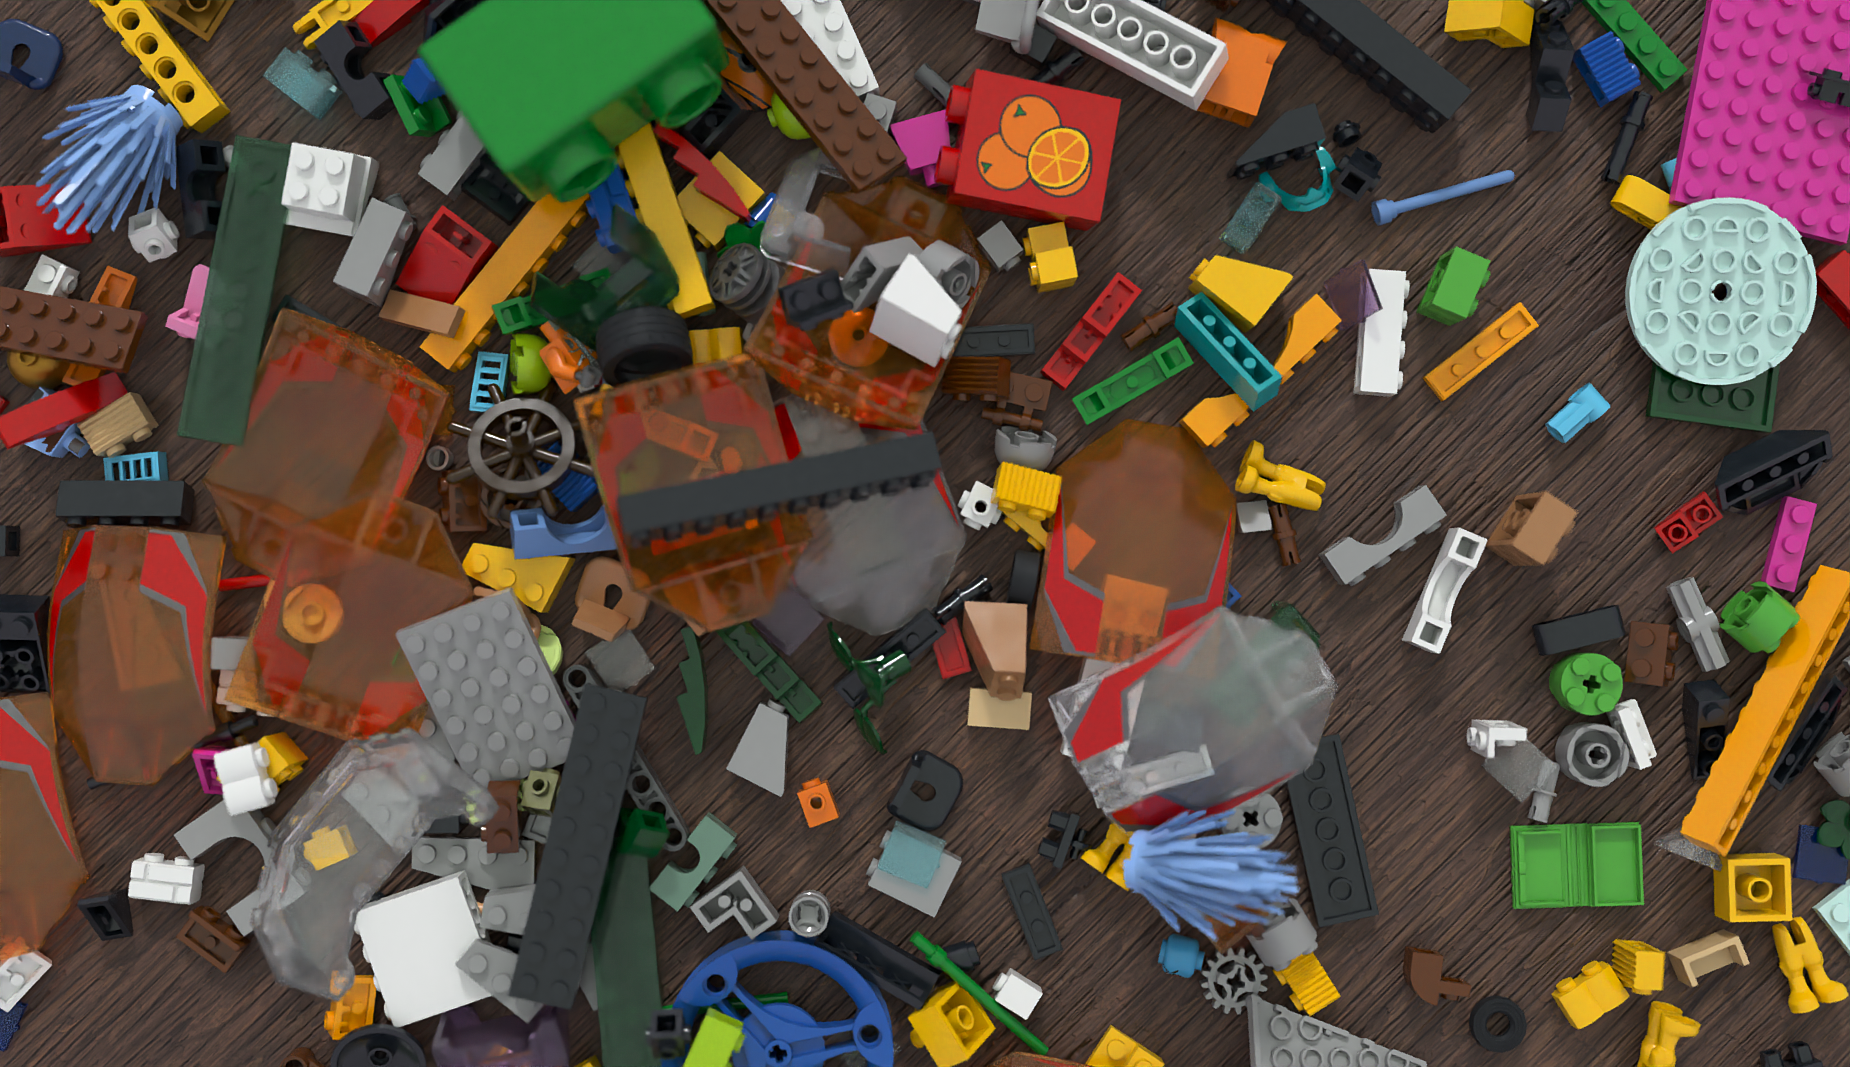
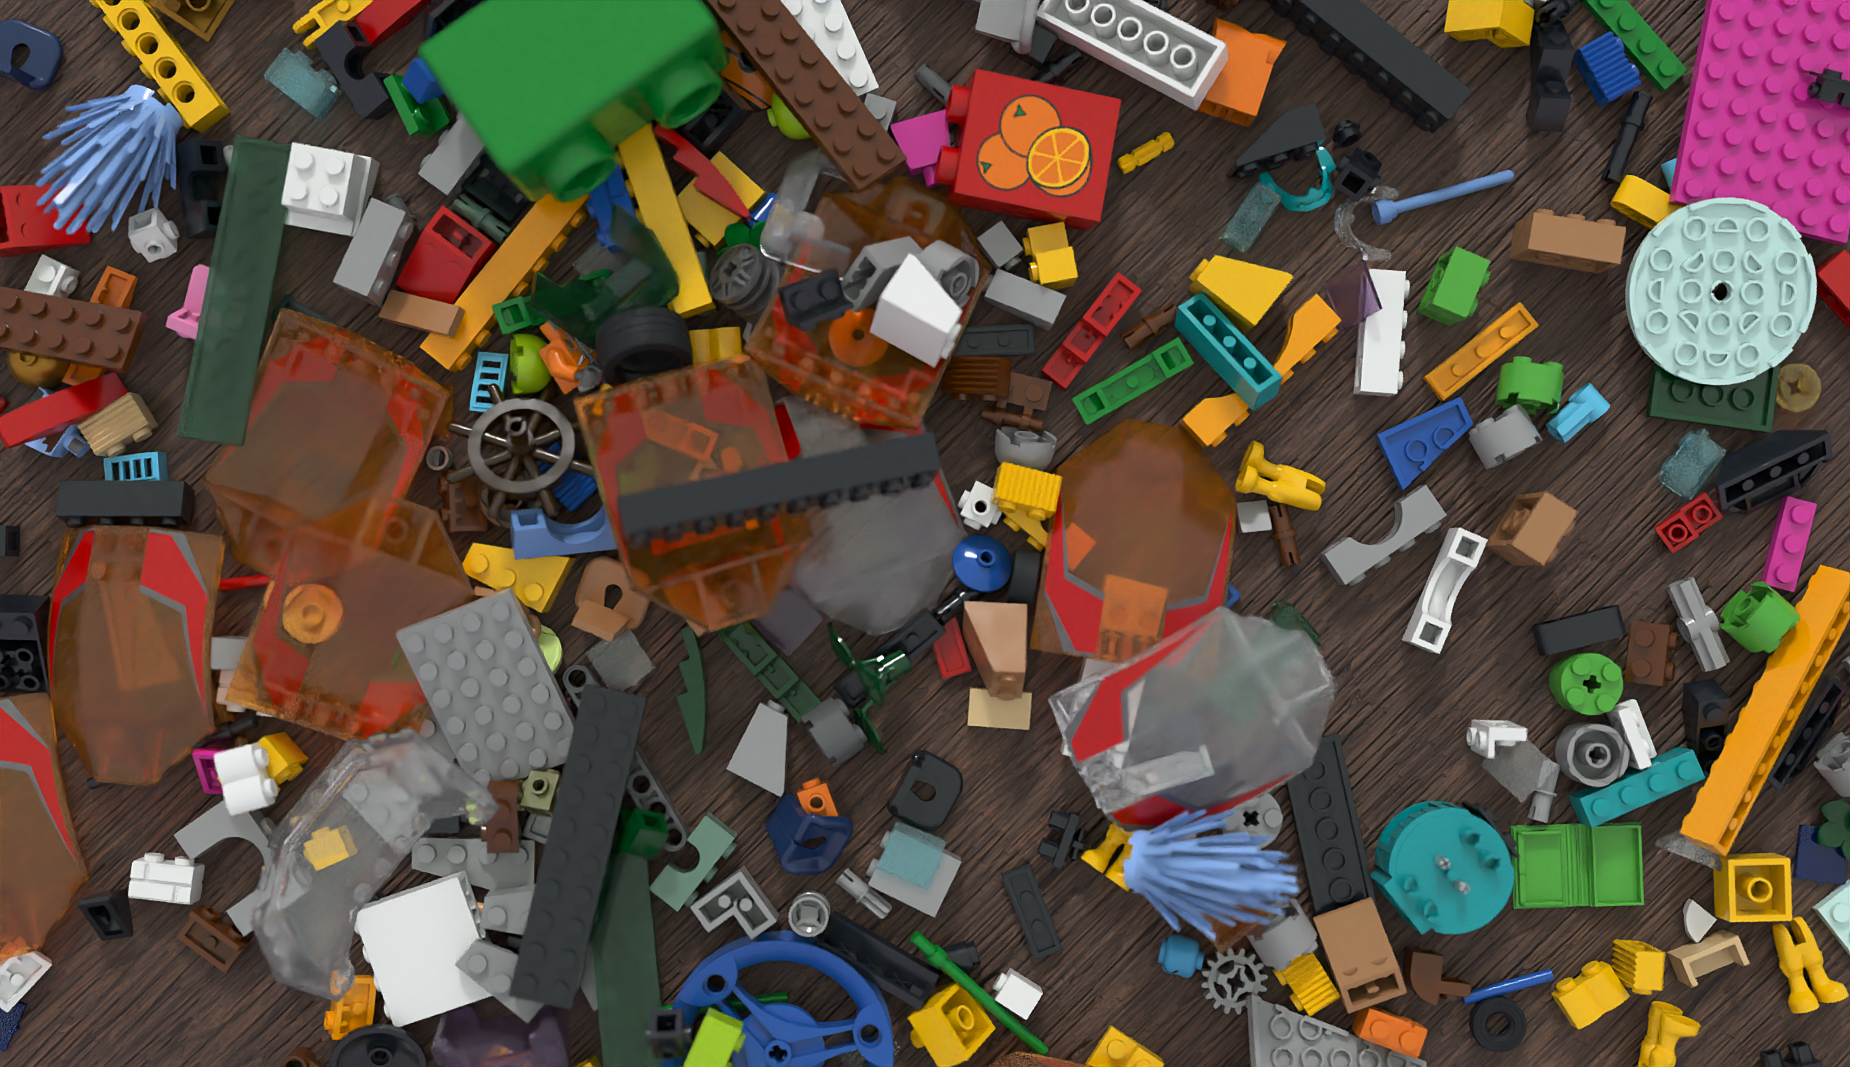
(481, 218): none -> sand green pin
(792, 825): none -> dark blue piece
(833, 731): none -> dark grey brick
(864, 894): none -> light grey axle
(973, 571): none -> blue dish
(1023, 298): none -> light grey slope
(1145, 152): none -> yellow axle
(1344, 218): none -> clear helmet
(1359, 955): none -> medium nougat slope
(1390, 1030): none -> orange brick
(1419, 441): none -> blue wing
(1445, 866): none -> teal piece
(1505, 438): none -> light grey brick
(1509, 986): none -> blue bar
(1530, 385): none -> bright green brick
(1568, 241): none -> medium nougat brick
(1637, 787): none -> teal brick
(1691, 464): none -> clear light blue bracket
(1696, 920): none -> white tile
(1808, 384): none -> clear yellow gear

